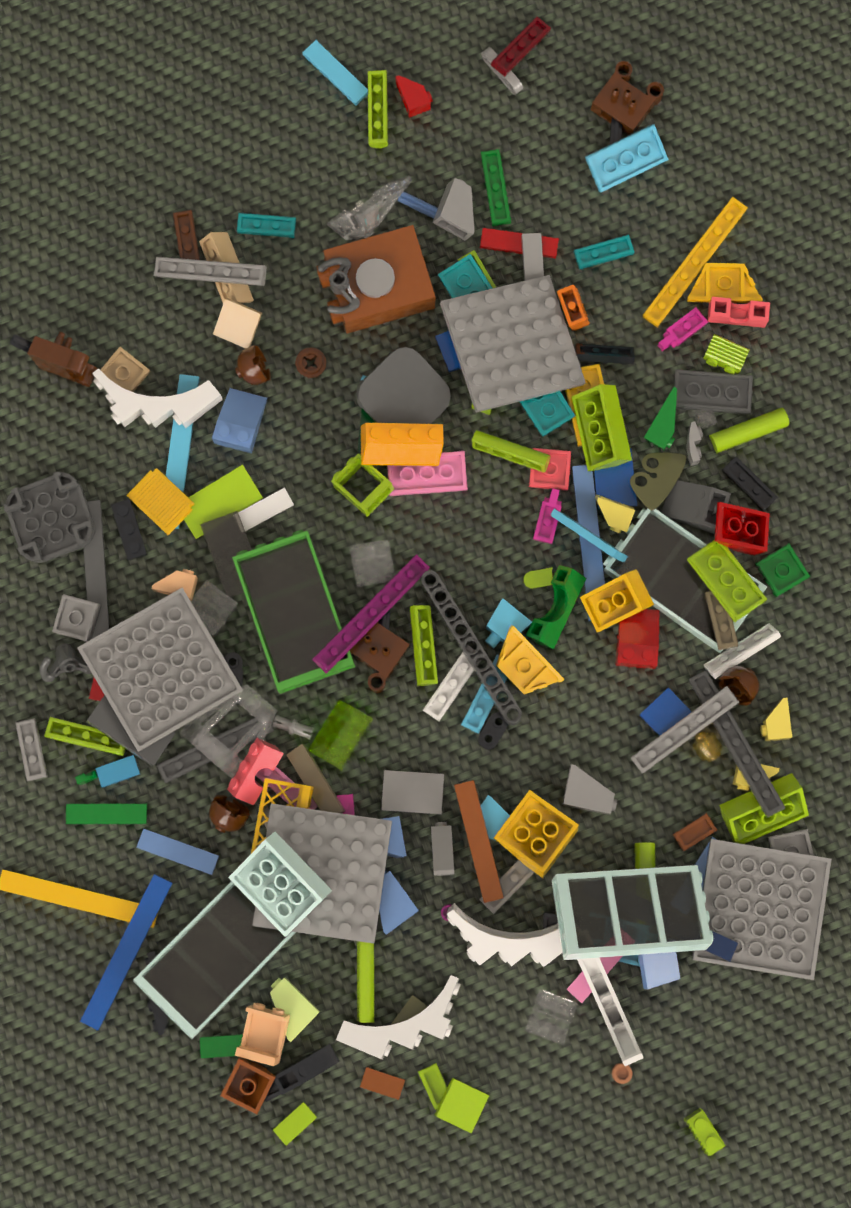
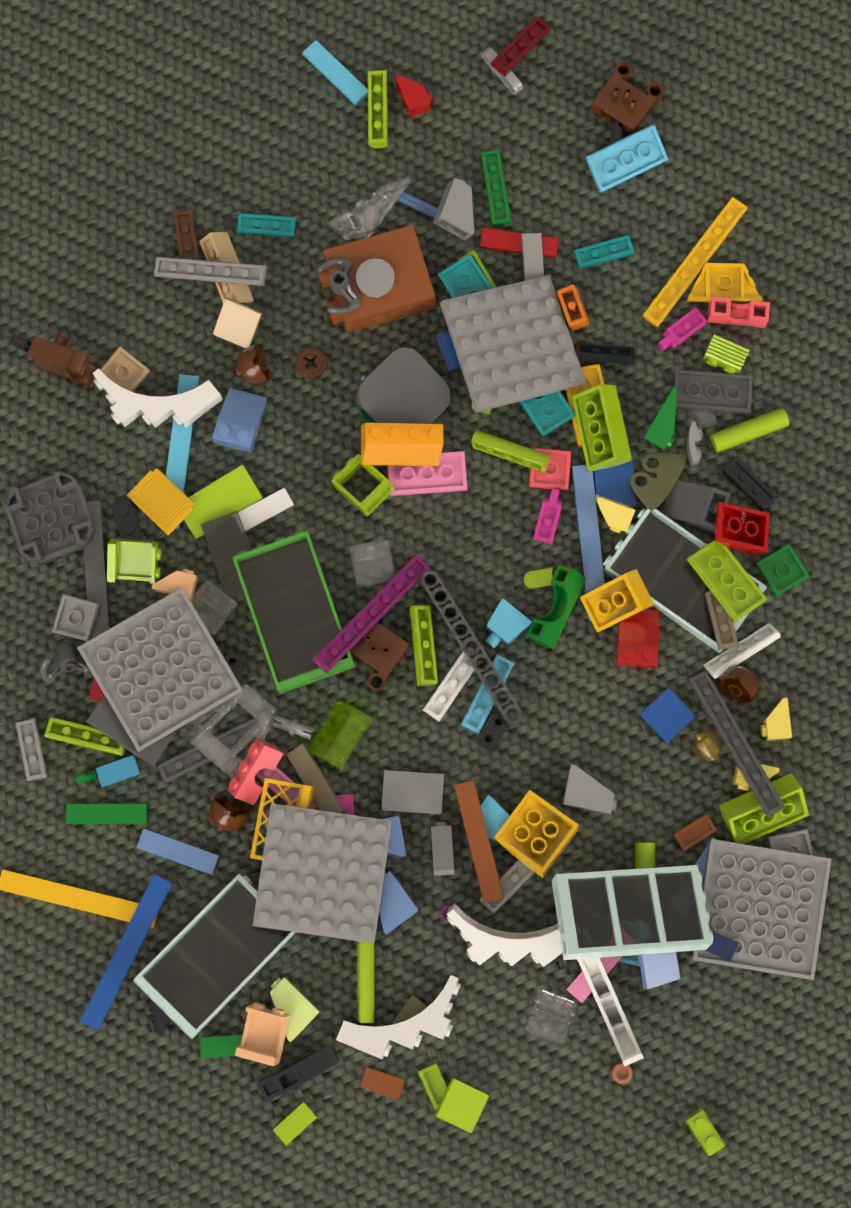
(133, 560): none -> lime panel
(248, 1085): dark orange slope -> none
(280, 883): light aqua slope -> none
(524, 664): yellow wing -> none
(588, 535): medium azure tile -> none
(684, 729): light grey tile -> none

